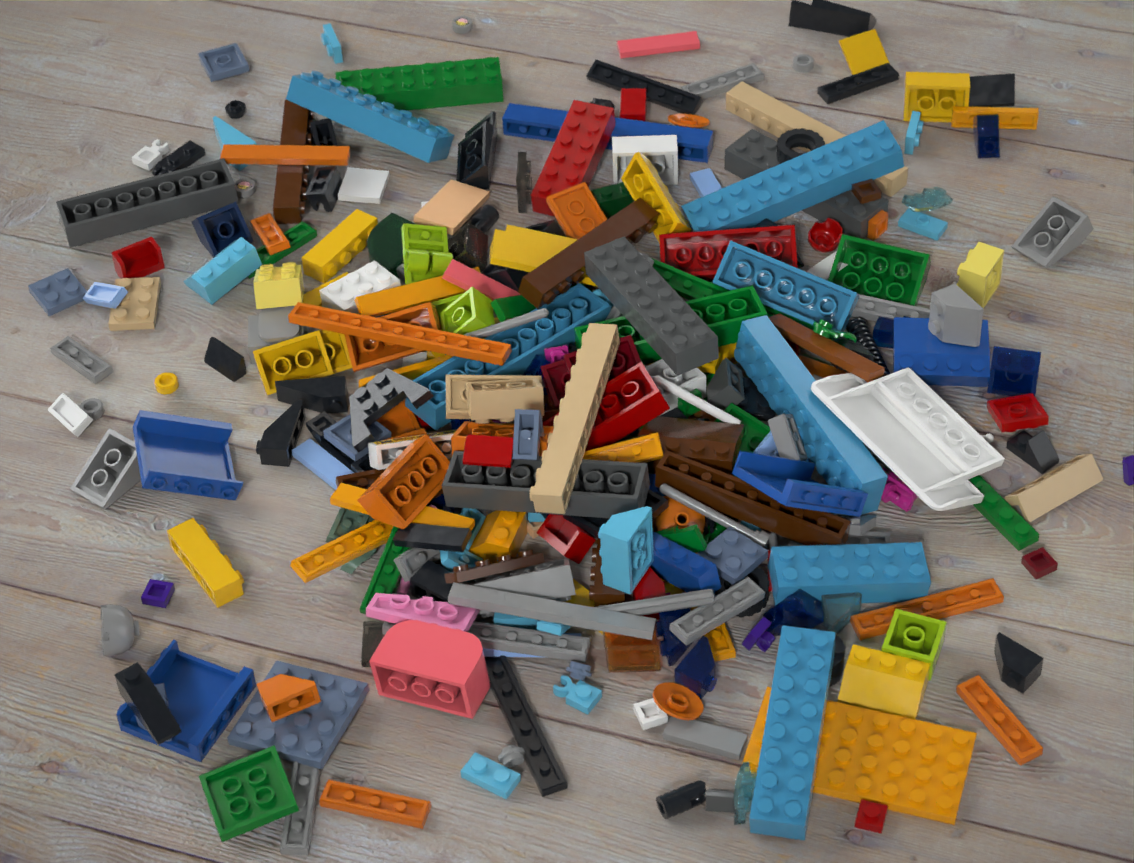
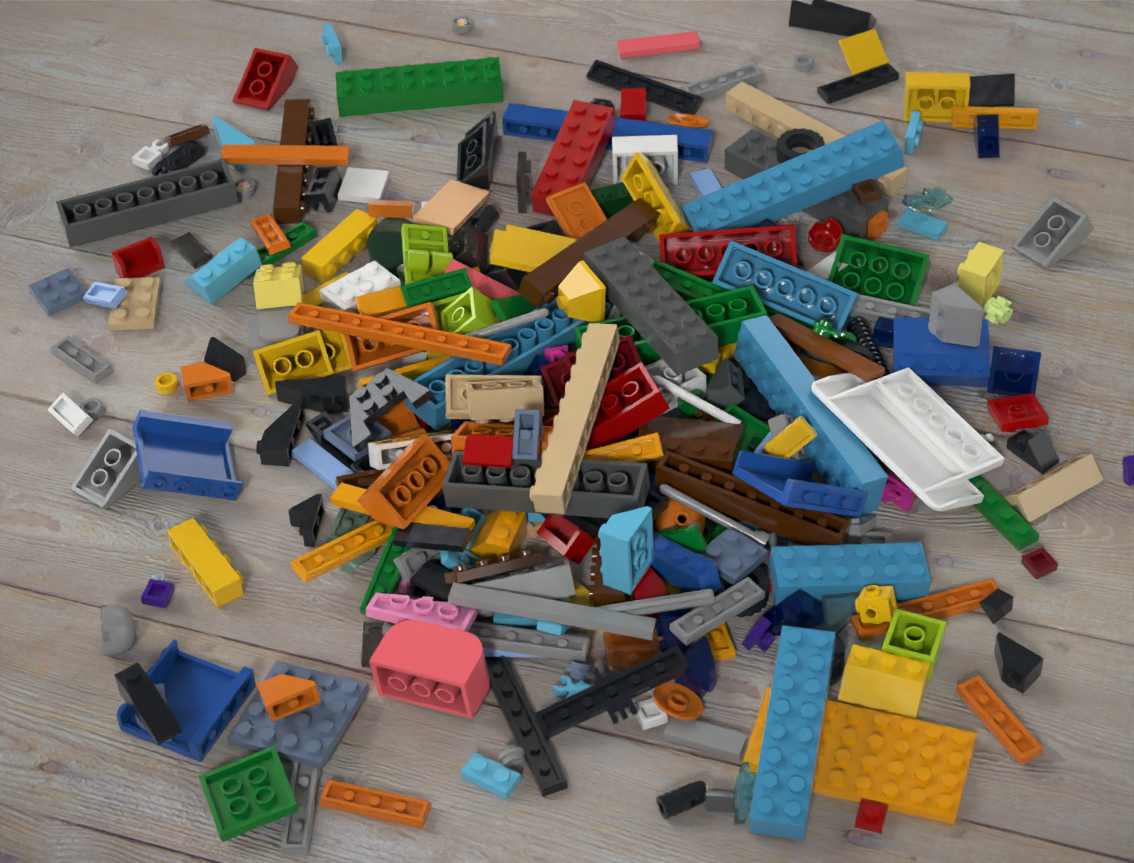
(187, 135): none -> reddish brown tile
(192, 250): none -> clear smoke tile
(205, 381): none -> orange slope
(221, 228): dark blue slope -> none
(223, 62): sand blue plate -> none
(235, 109): black plate -> none
(265, 79): none -> red slope
(308, 518): none -> black slope
(370, 116): dark azure brick -> none
(391, 209): none -> orange slope
(436, 288): none -> green tile
(582, 295): none -> yellow slope
(612, 692): none -> black hinge
(791, 439): none -> yellow tile
(876, 604): none -> yellow brick
(997, 605): none -> black slope
(998, 310): none -> yellowish green gear

